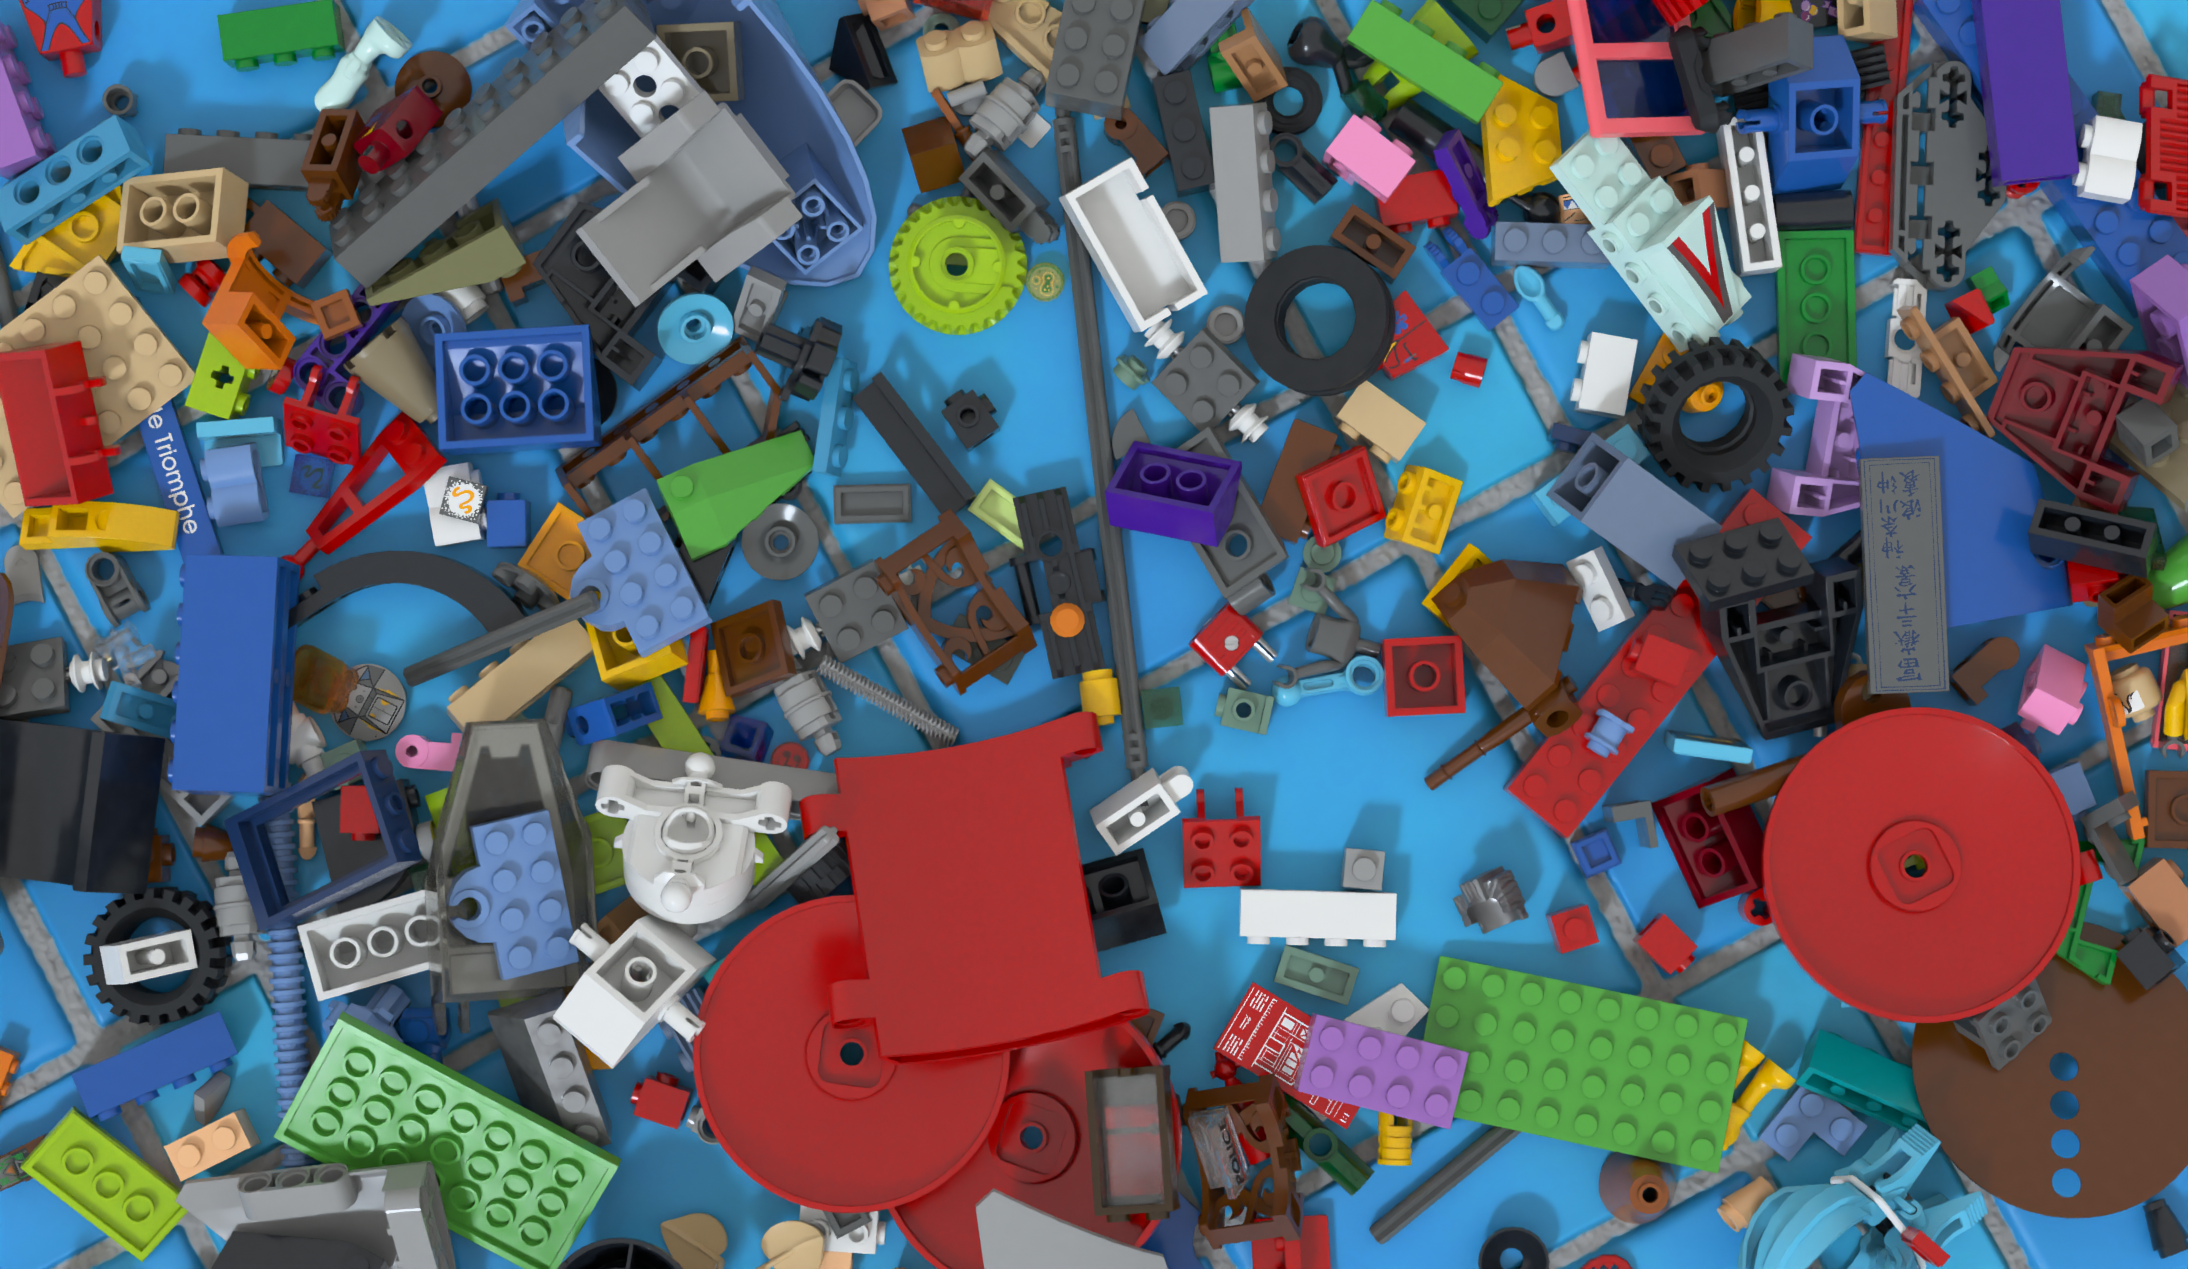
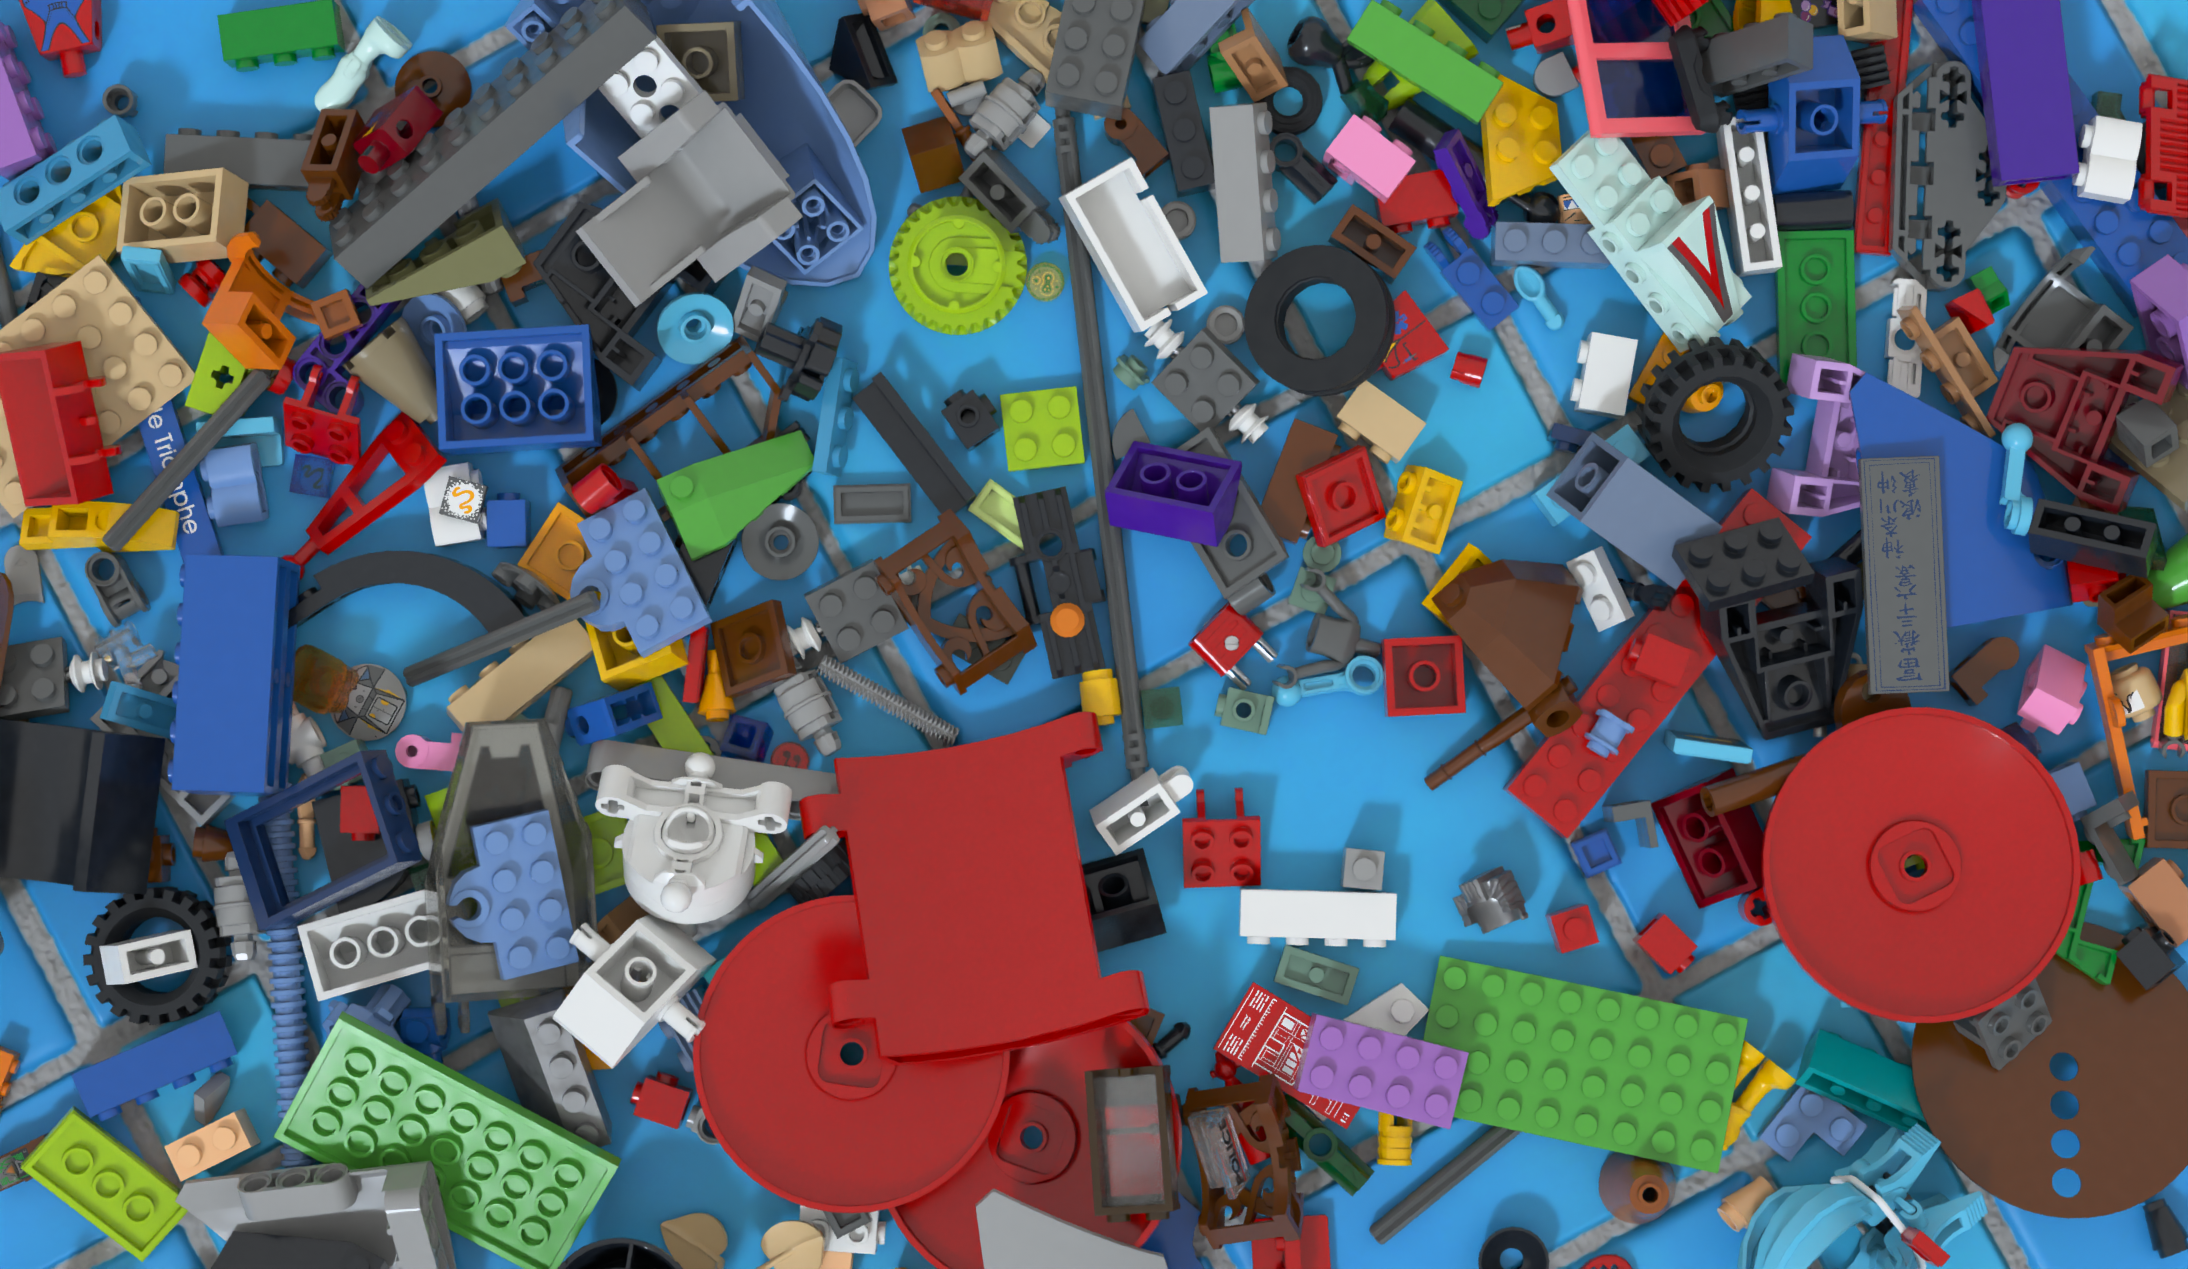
(186, 460): none -> dark grey axle
(601, 489): none -> red piece
(1042, 429): none -> lime plate
(2016, 440): none -> medium azure piece

